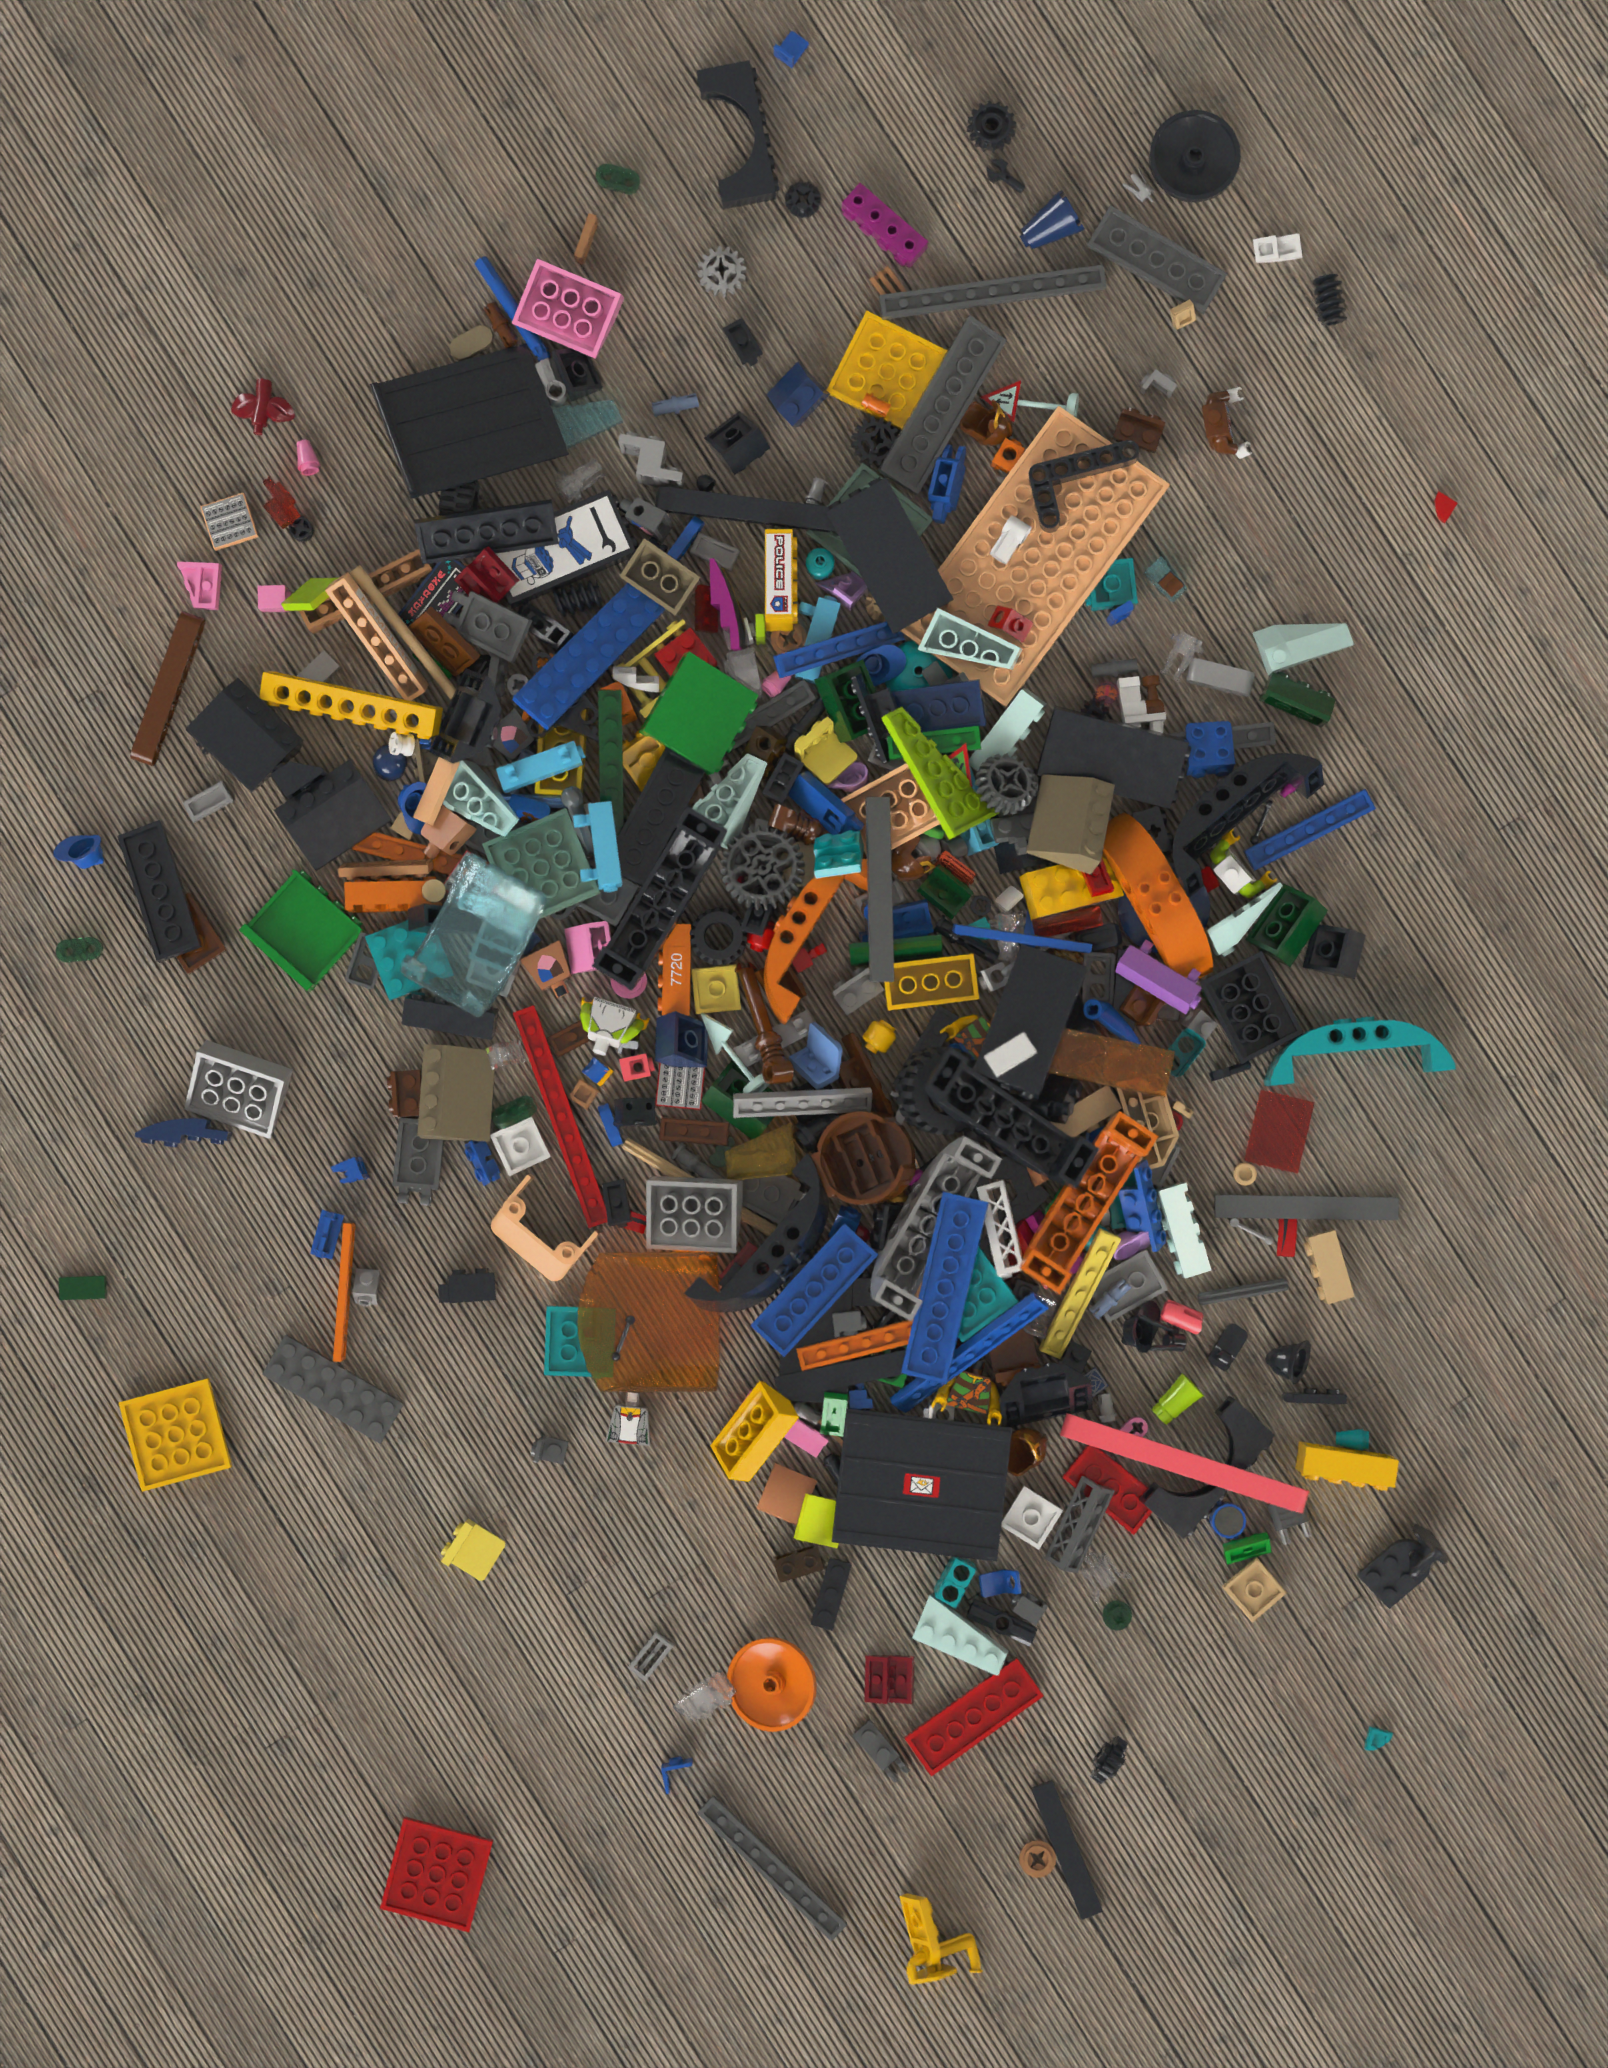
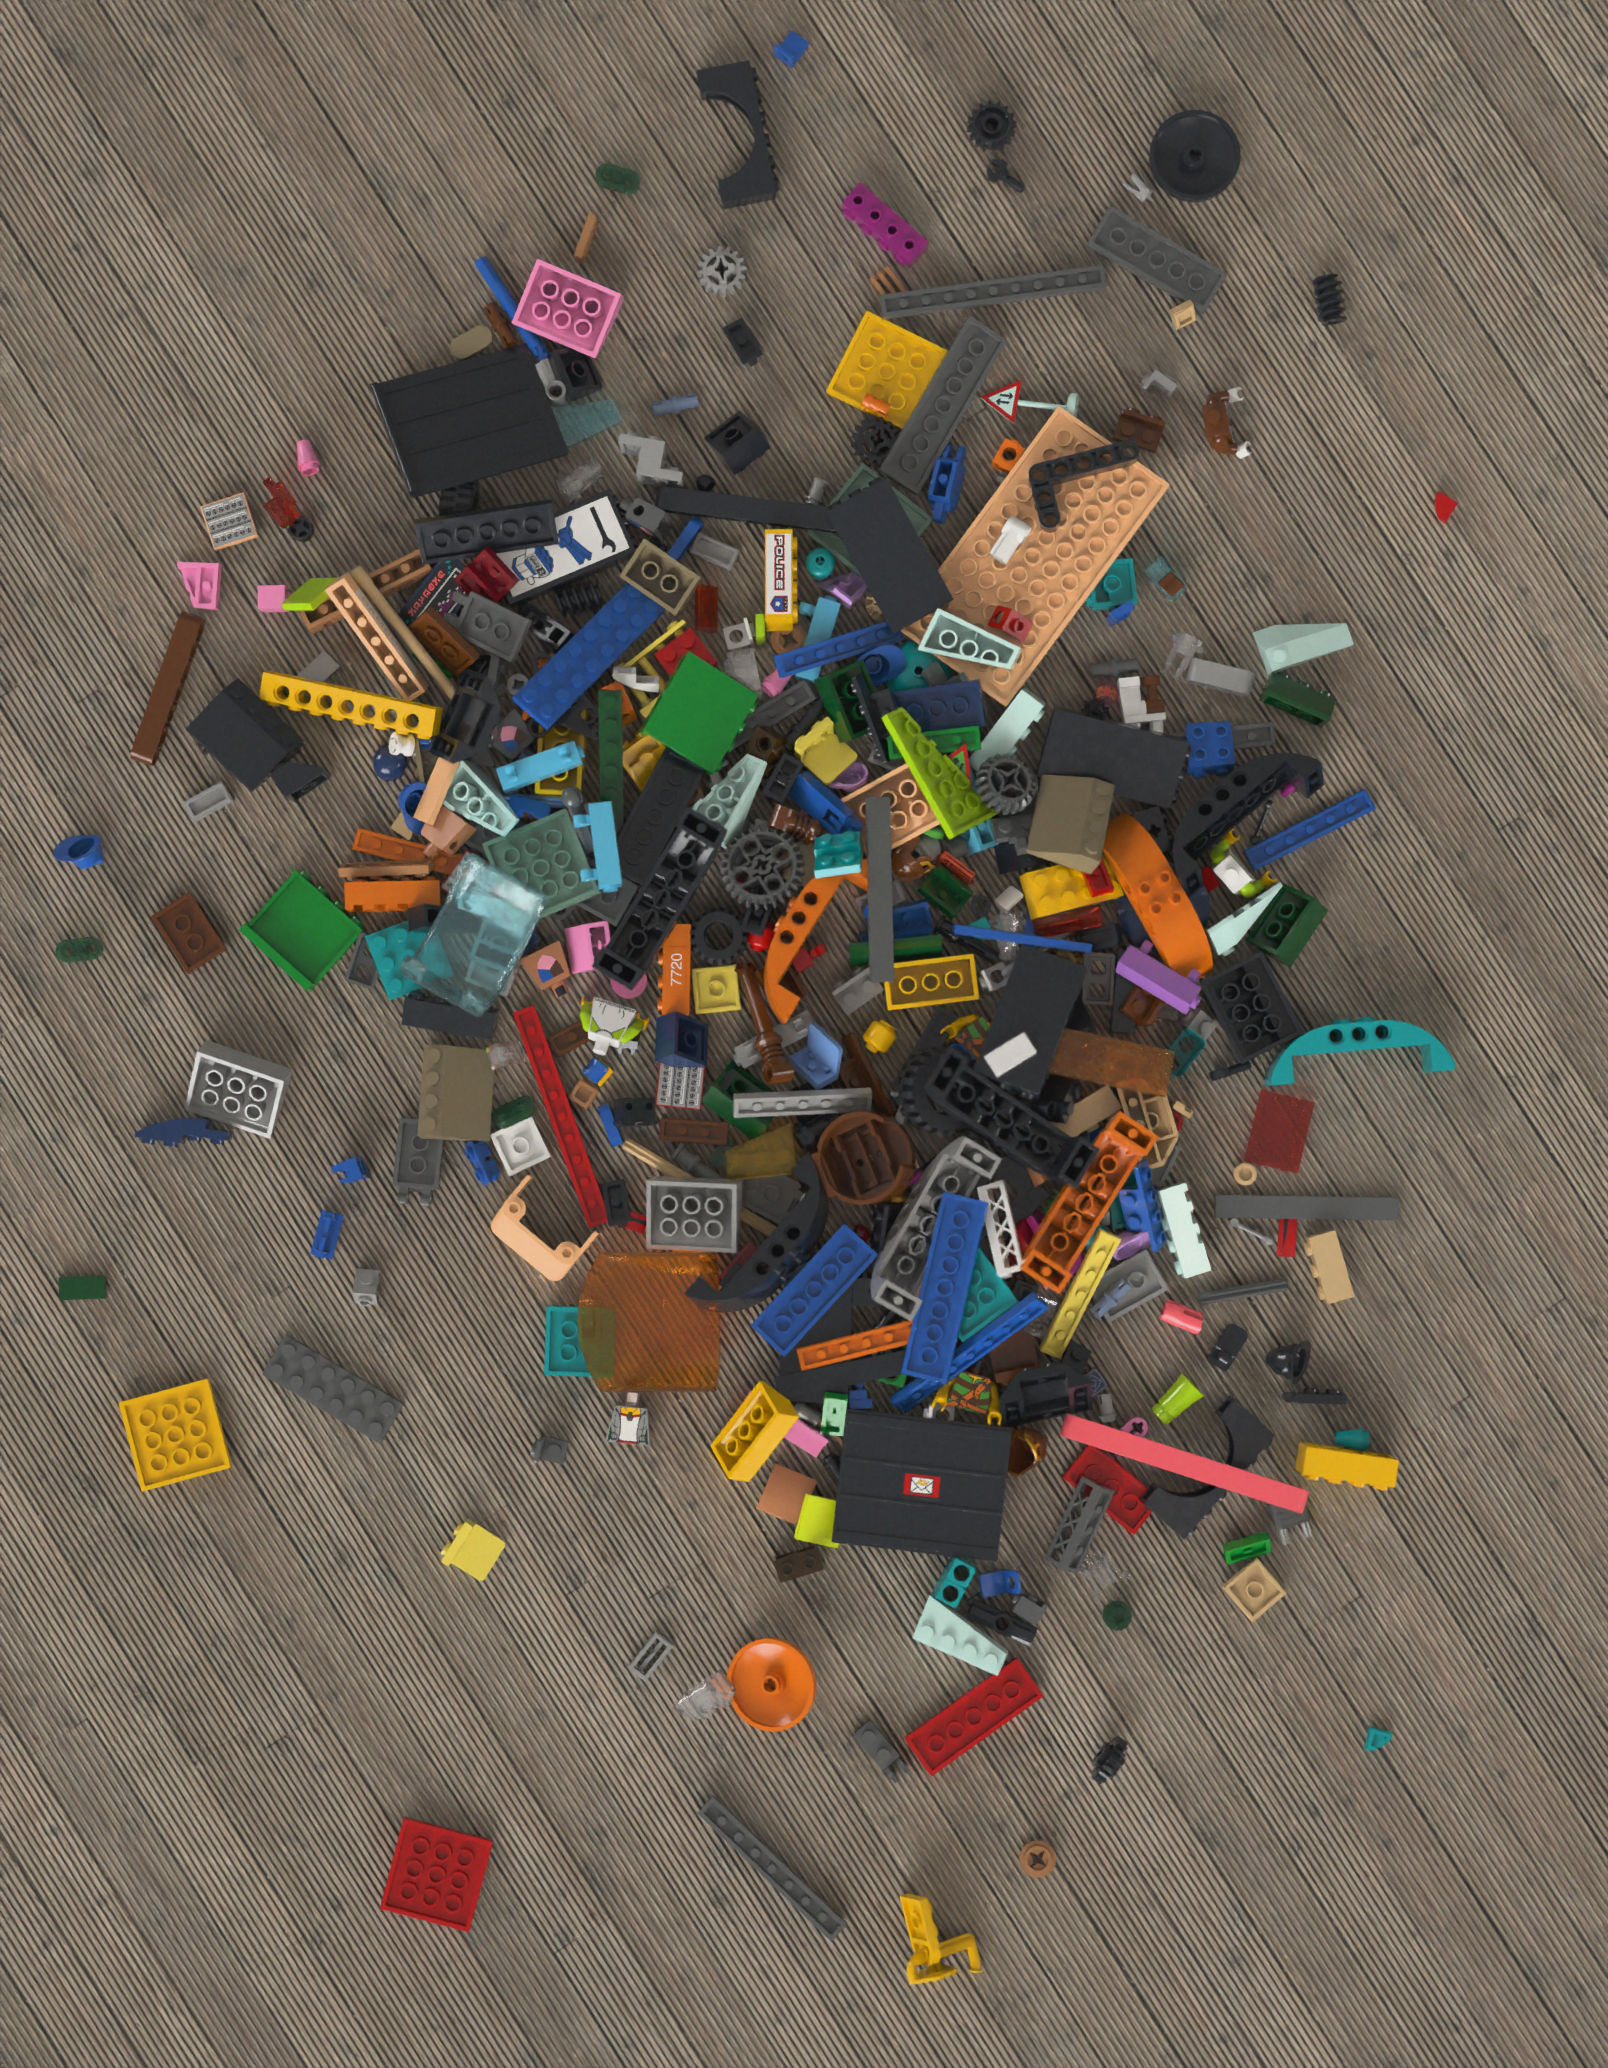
(159, 891): black plate -> none
(262, 407): dark red plant -> none
(333, 815): black slope -> none
(344, 1292): orange tile -> none
(405, 1092): reddish brown bracket -> none
(433, 890): tan tile -> none
(468, 1286): black hinge -> none
(627, 1067): coral brick -> none
(629, 1320): black hinge -> none
(674, 1763): blue bracket -> none
(718, 1035): light aqua piece -> none
(725, 601): magenta slope -> none
(797, 395): dark blue slope -> none
(803, 209): black gear -> none
(831, 1593): black plate -> none
(846, 1215): blue bracket -> none
(848, 1322): dark grey brick -> none
(889, 1679): dark red slope -> none
(986, 425): reddish brown helmet -> none
(1031, 1517): white plate -> none
(1051, 223): dark blue cone -> none
(1066, 1849): black tile -> none
(1110, 1019): blue piece -> none
(1138, 1332): black piece -> none
(1172, 1341): black plant -> none
(1227, 1519): pearl dark grey piece -> none
(1277, 249): white slope -> none
(1334, 951): black slope -> none
(1396, 1573): black plate -> none

